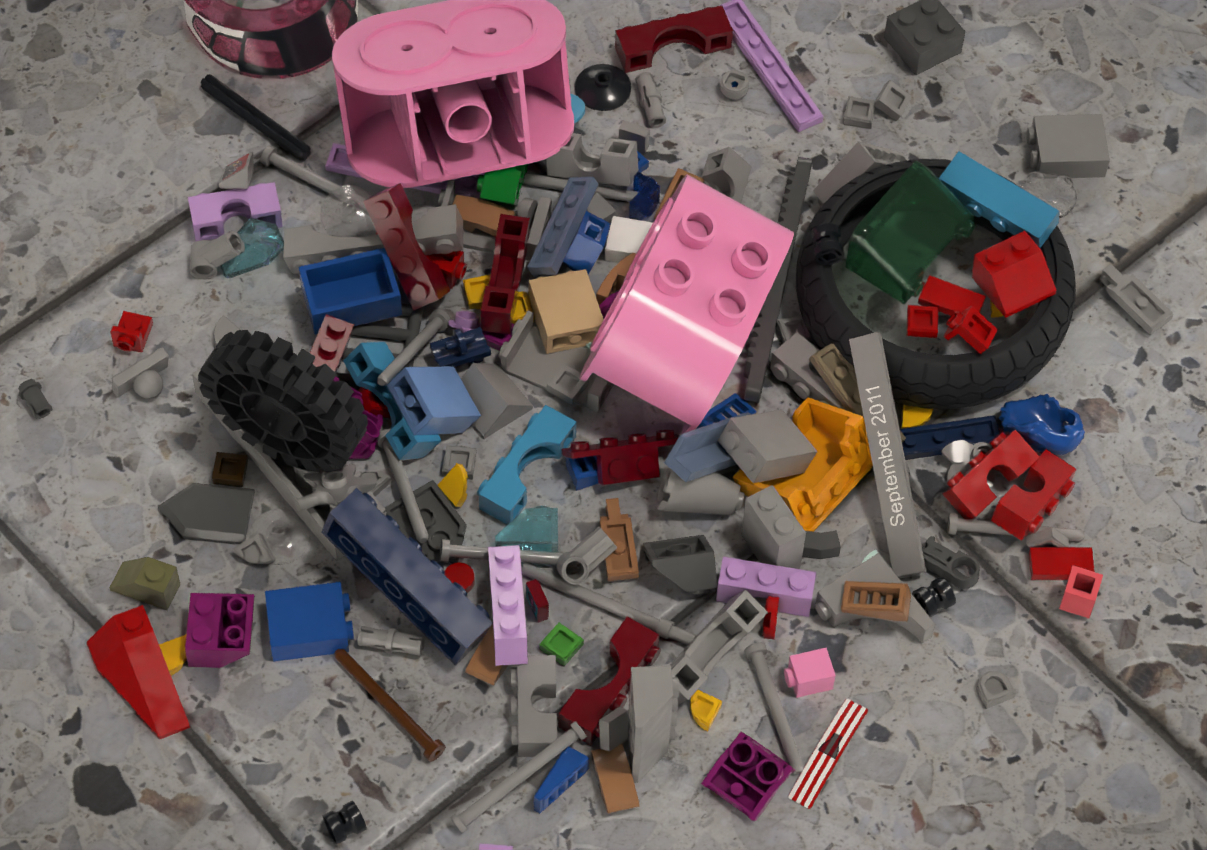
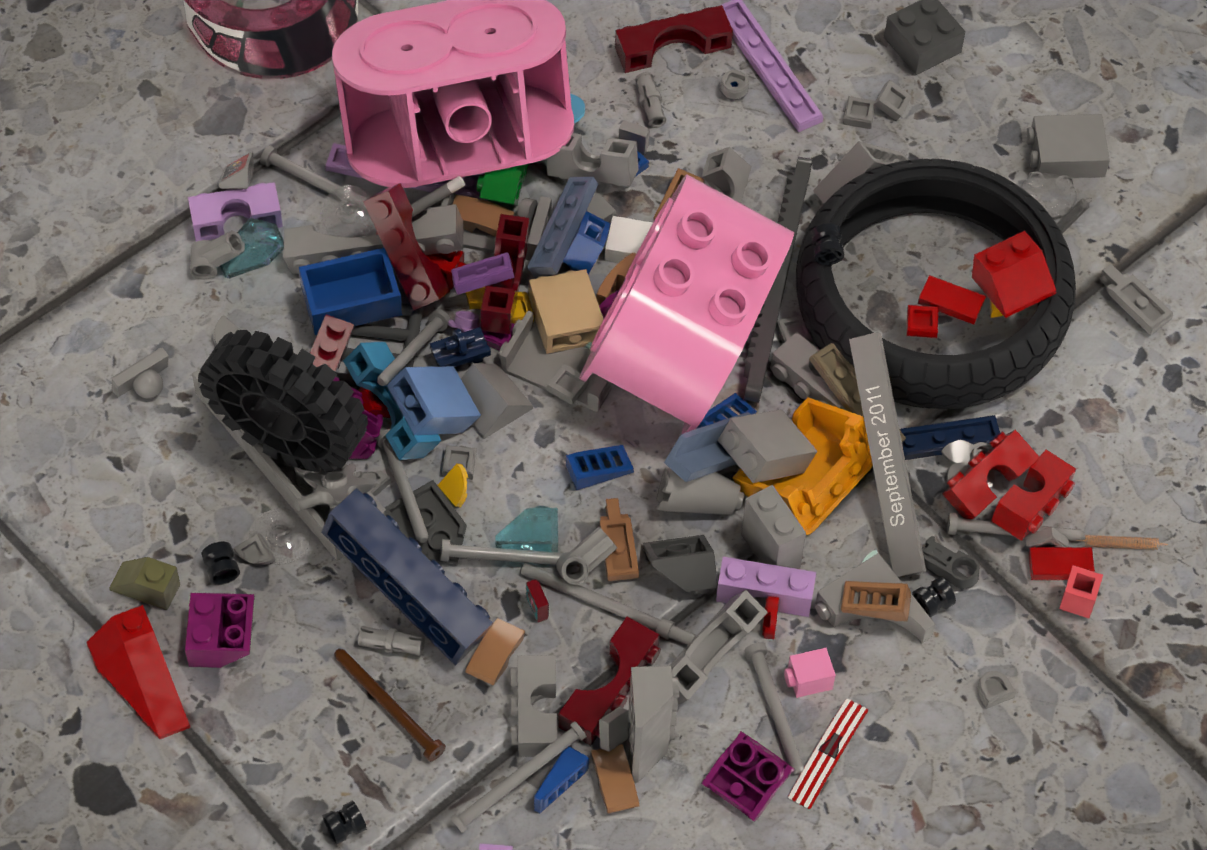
(31, 393): dark grey pin -> none
(131, 332): red bracket -> none
(174, 653): yellow tile -> none
(210, 512): dark grey tile -> none
(220, 562): none -> black wheel
(229, 469): dark brown plate -> none
(255, 117): black axle -> none
(308, 621): blue brick -> none
(437, 195): none -> light grey bar
(461, 574): red tile -> none
(482, 273): none -> medium lavender tile
(507, 605): lavender brick -> none
(546, 435): dark azure arch -> none
(559, 184): light grey bar -> none
(561, 643): bright green tile -> none
(601, 95): black dish -> none
(624, 459): dark red bracket -> none
(646, 200): clear blue bracket -> none
(704, 709): yellow tile -> none
(821, 545): dark grey piece -> none
(907, 233): clear green windscreen -> none
(915, 416): yellow tile -> none
(972, 328): red bracket -> none
(999, 200): dark azure brick -> none
(1043, 424): blue piece -> none
(1076, 217): none -> light grey piece
(1121, 543): none -> light nougat piece

